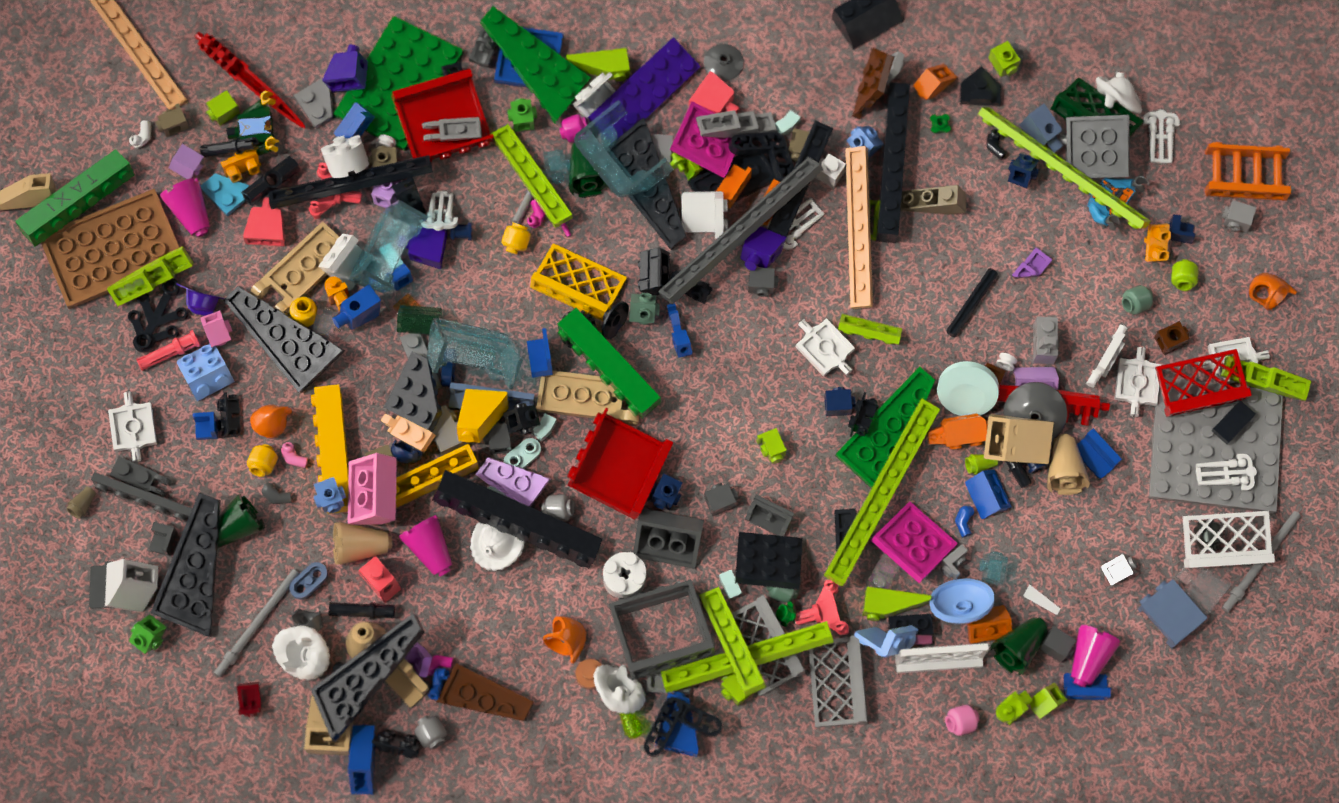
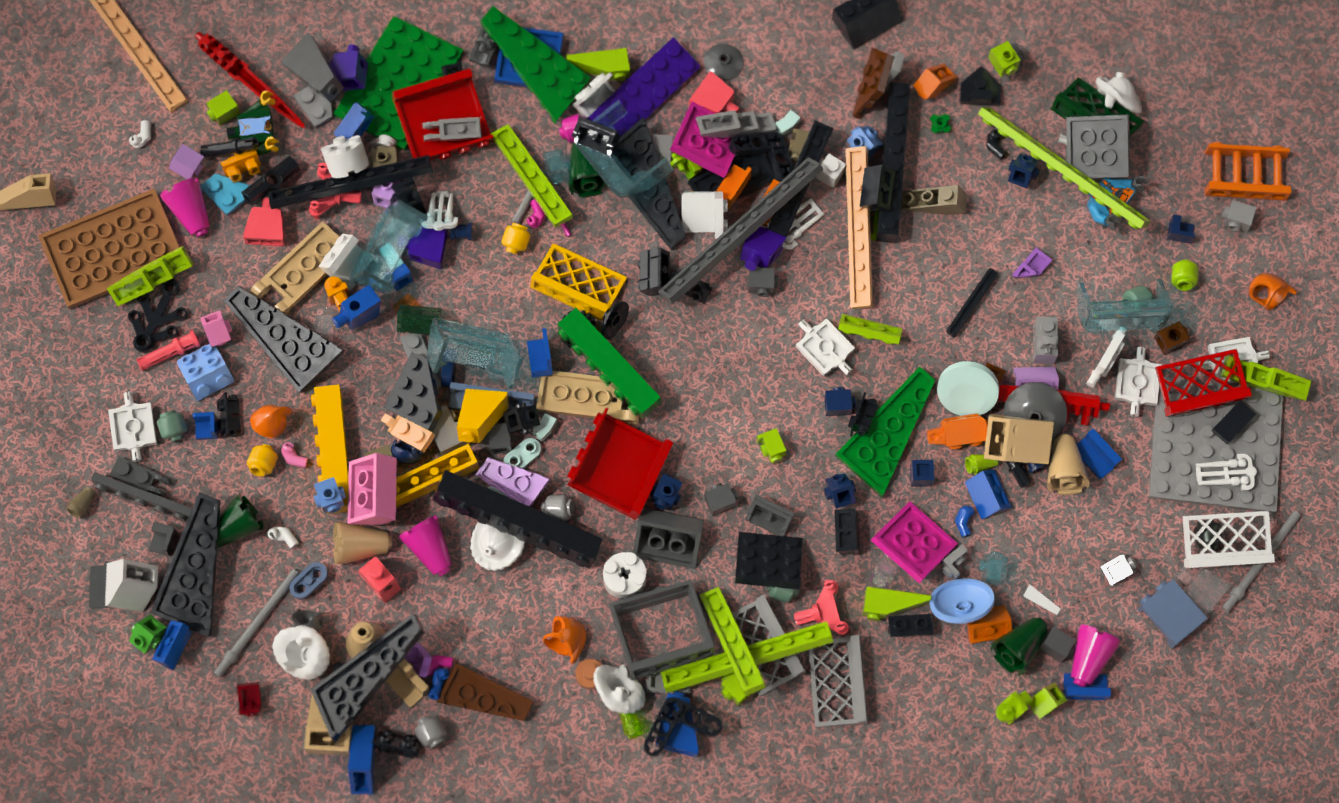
(75, 198): green brick -> none
(172, 121): dark tan brick -> none
(172, 425): none -> sand green head
(172, 644): none -> blue panel
(200, 303): dark purple piece -> none
(274, 496): dark grey arm -> none
(283, 534): none -> white arm
(303, 310): yellow head -> none
(313, 68): none -> dark grey slope
(362, 610): black pin -> none
(522, 114): bright green brick -> none
(595, 136): none -> black hinge
(643, 308): sand green brick -> none
(680, 337): blue piece -> none
(728, 582): light aqua piece -> none
(786, 613): green plate -> none
(840, 490): none -> dark blue brick
(877, 188): none -> black hinge
(881, 492): lime plate -> none
(888, 643): light blue bracket -> none
(922, 473): none -> dark blue panel
(923, 640): bright pink tile -> none
(940, 658): white fence -> none
(962, 720): bright pink head -> none
(1006, 361): white bush -> none
(1043, 127): sand blue torso -> none
(1124, 315): none -> clear light blue windscreen
(1157, 242): light orange hips -> none
(1161, 115): white piece -> none

